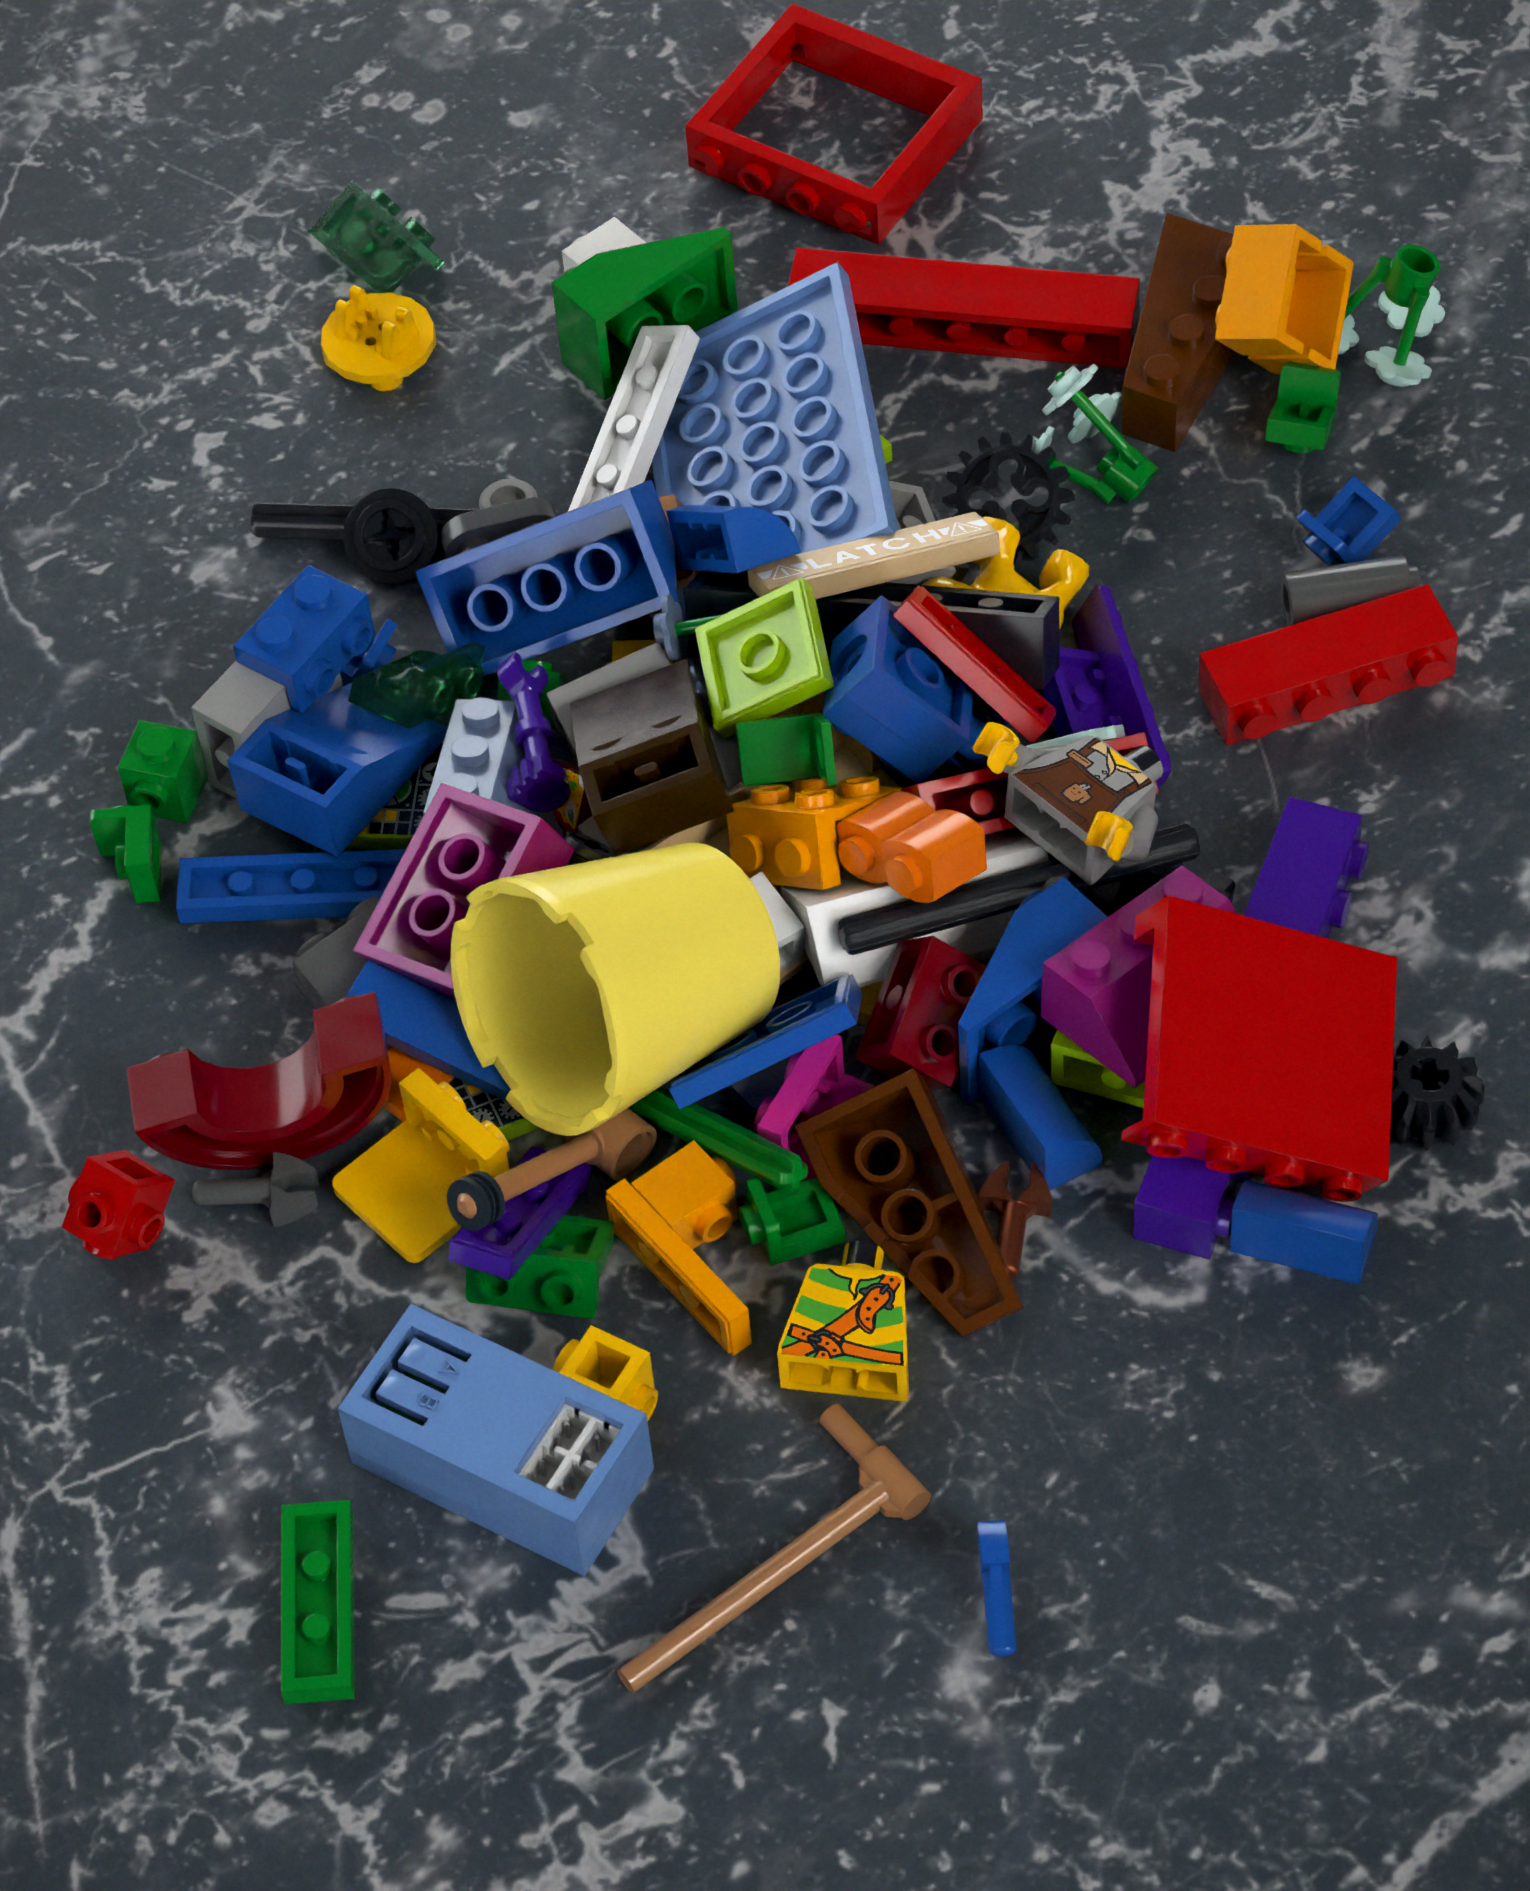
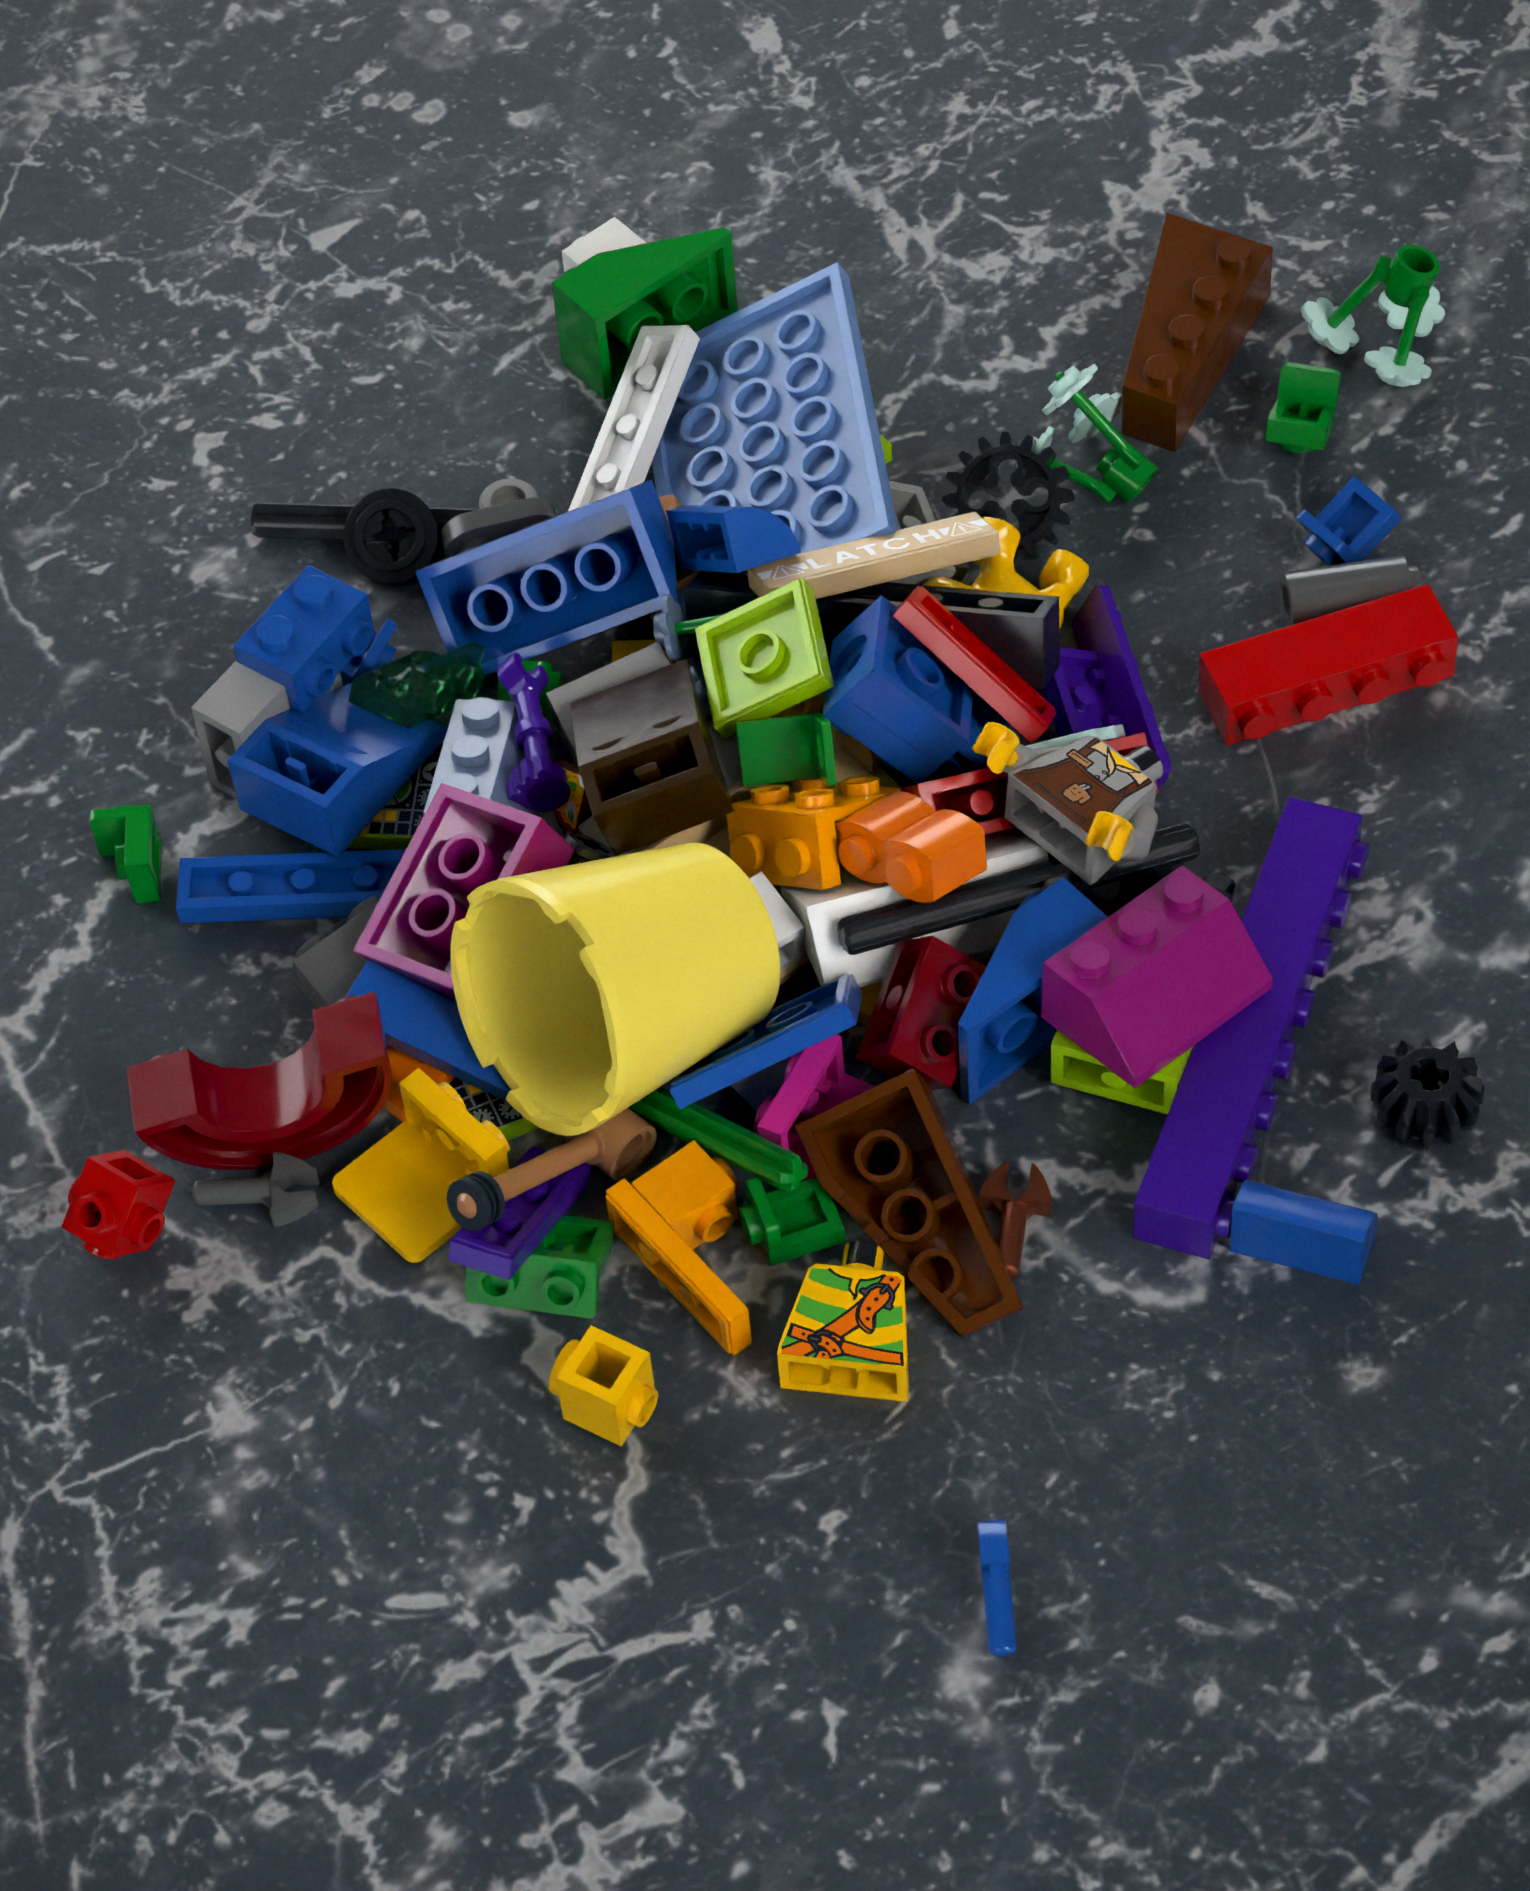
(163, 769): green brick -> none
(317, 1602): green plate -> none
(371, 240): clear green bracket -> none
(377, 338): yellow plate -> none
(497, 1438): medium blue piece -> none
(861, 60): red window -> none
(884, 1487): medium nougat bar -> none
(986, 307): red brick -> none
(1035, 1115): blue brick -> none
(1267, 1050): red panel -> none
(1283, 297): light orange piece -> none

